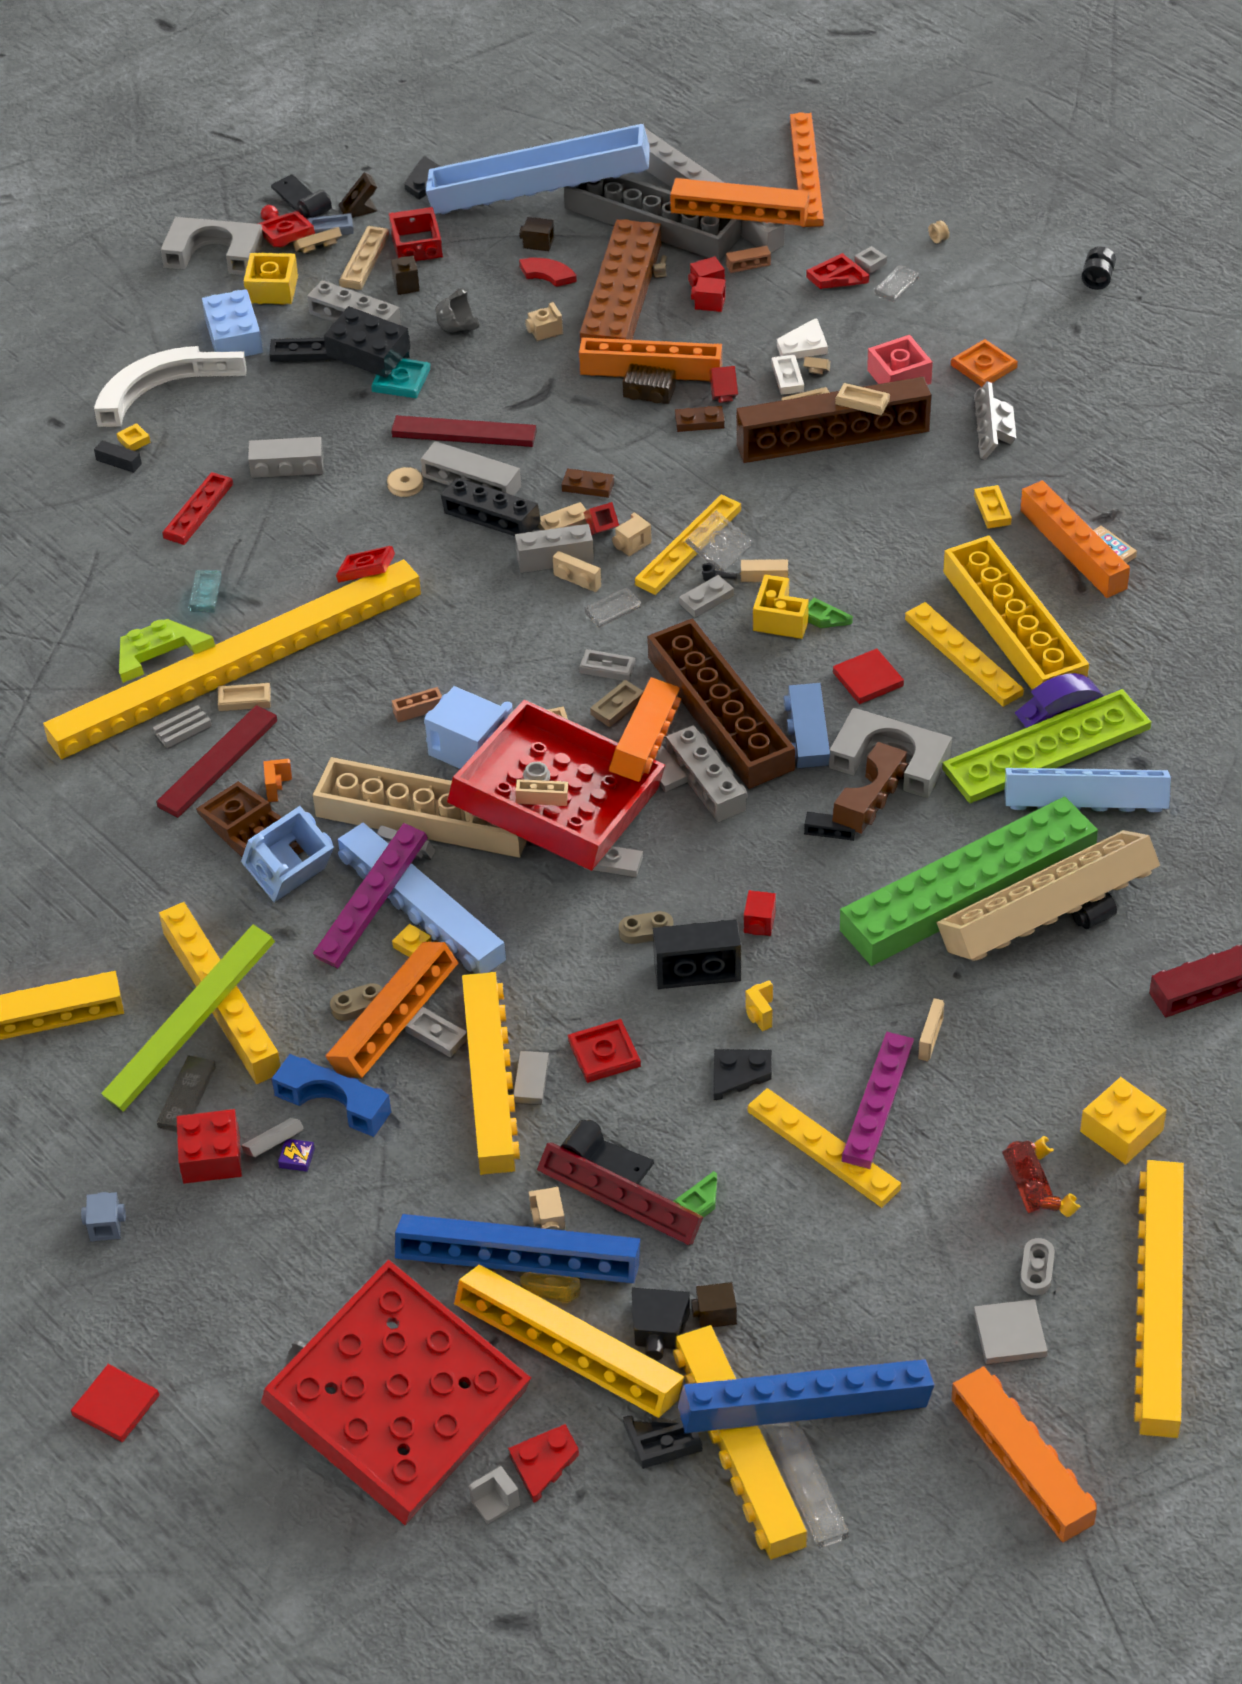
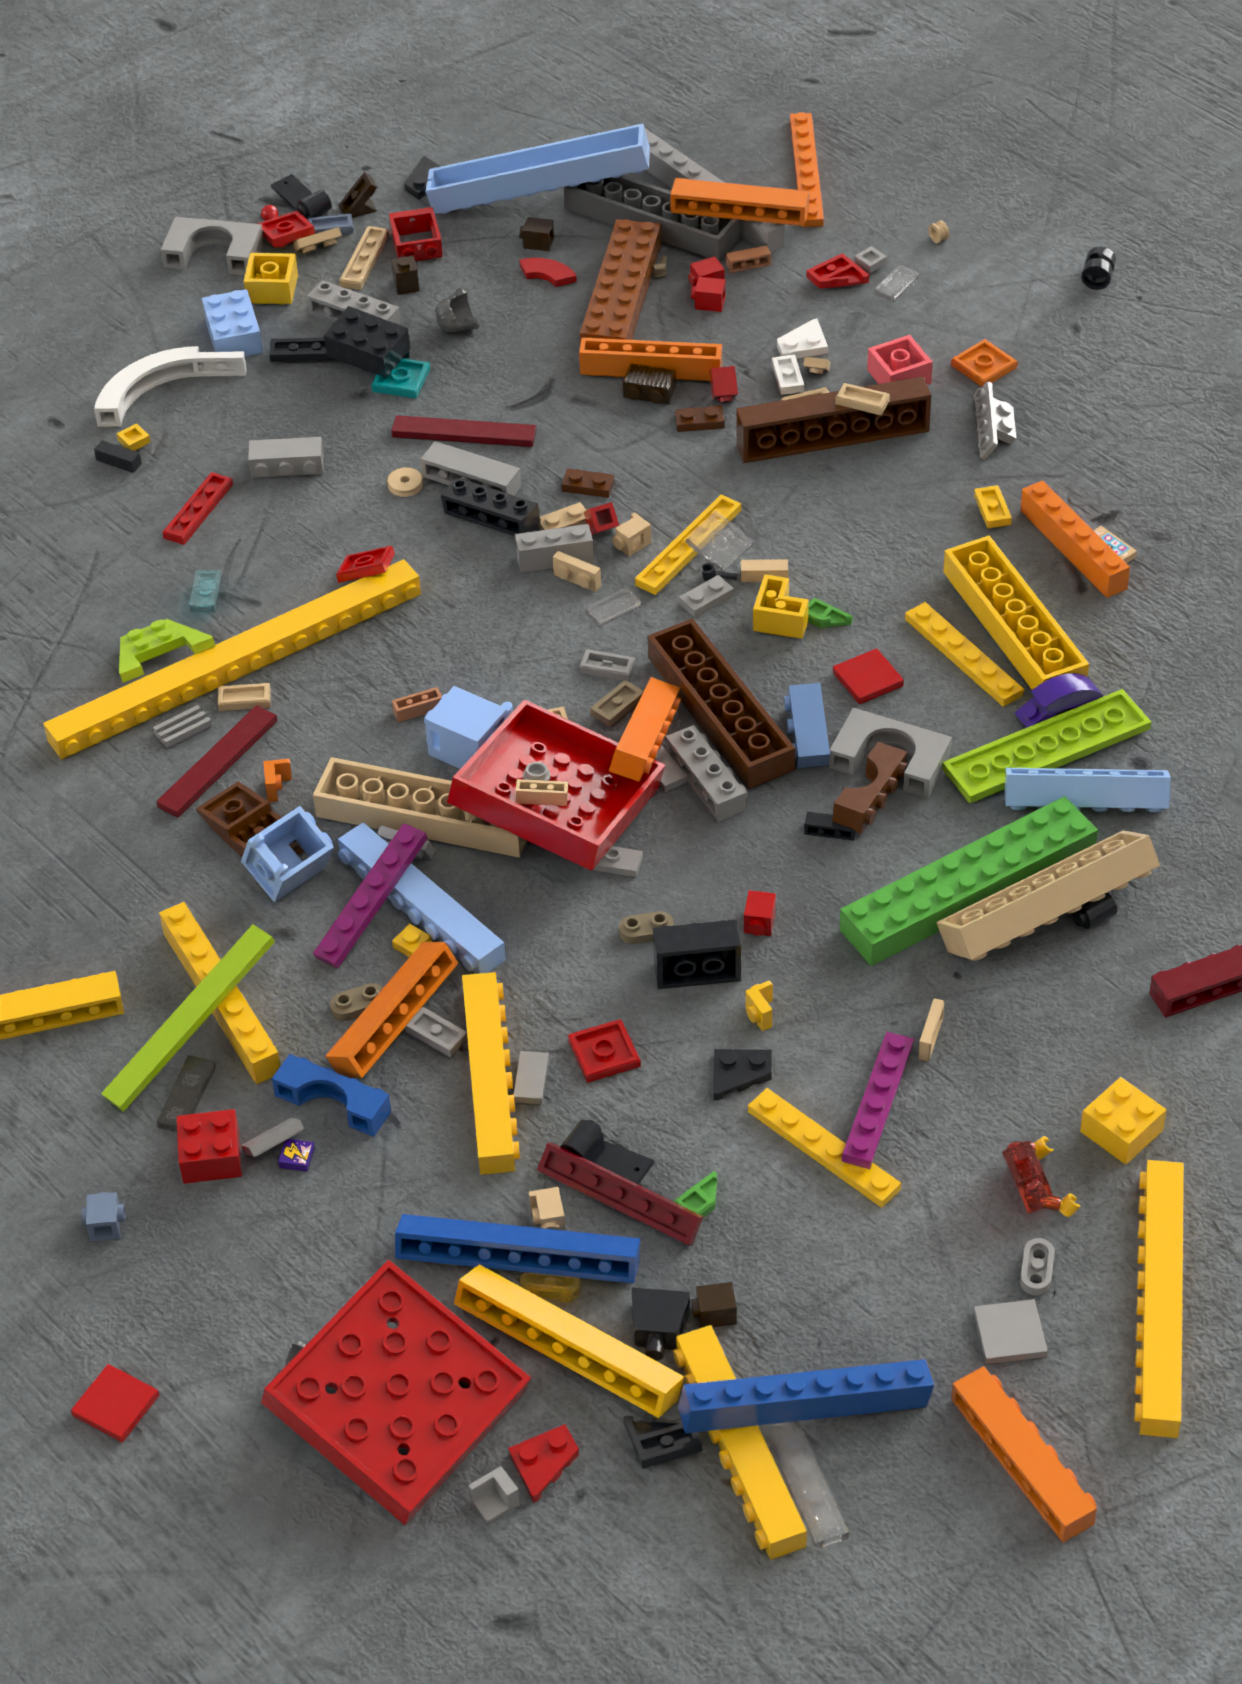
(545, 322): tan brick -> none

